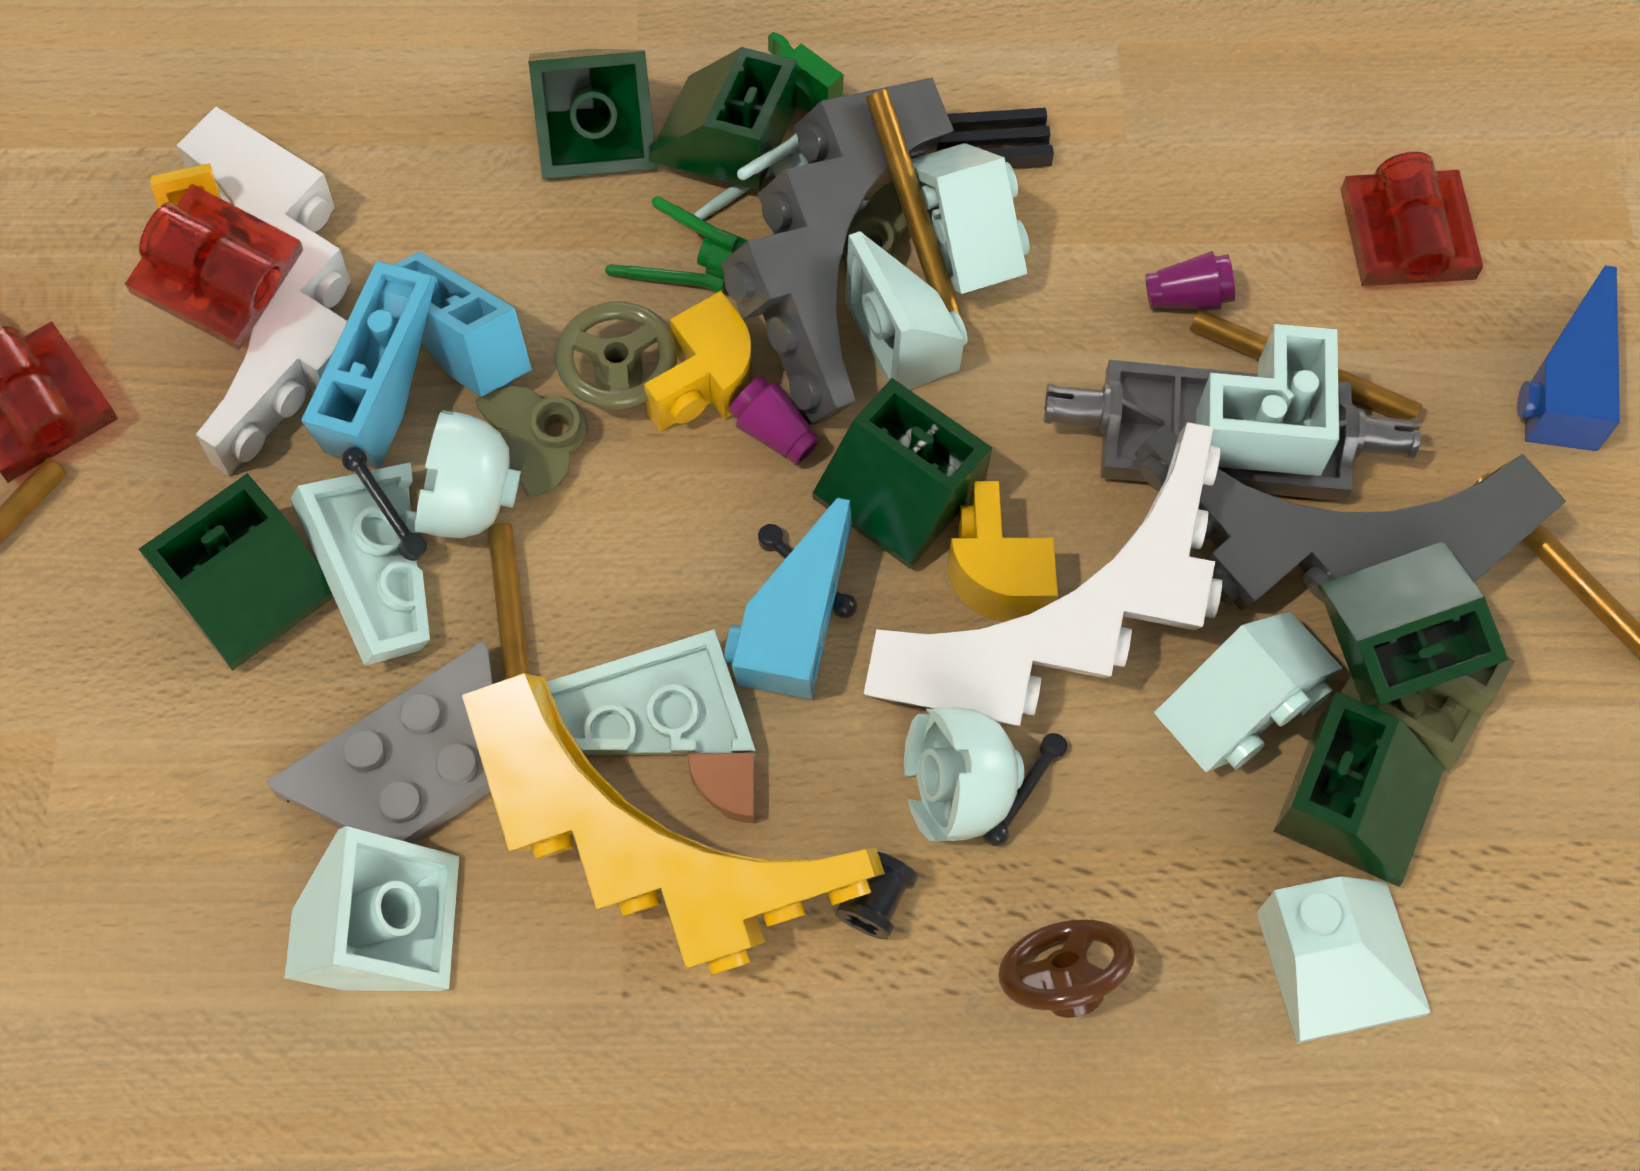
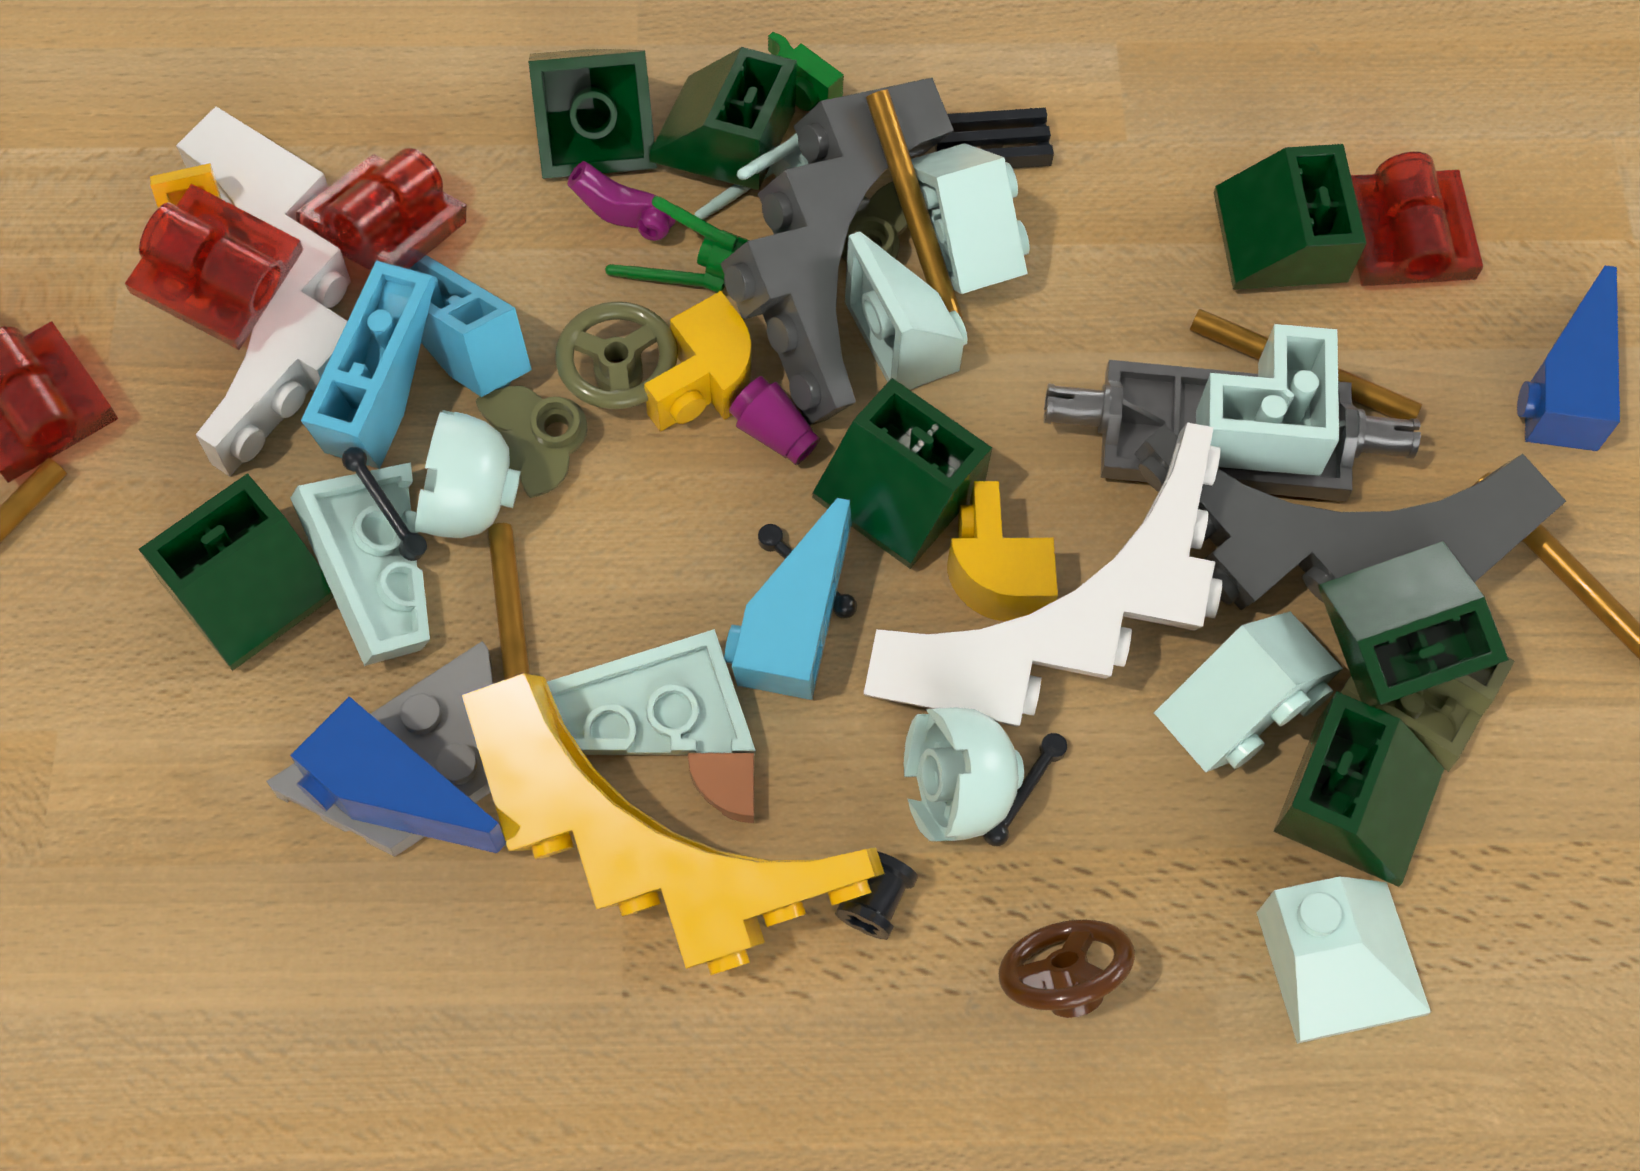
(375, 917): light aqua slope -> none
(386, 211): none -> clear red plate
(386, 783): none -> blue slope
(619, 203): none -> magenta arm
(1192, 284): magenta cone -> none
(1291, 219): none -> dark green slope

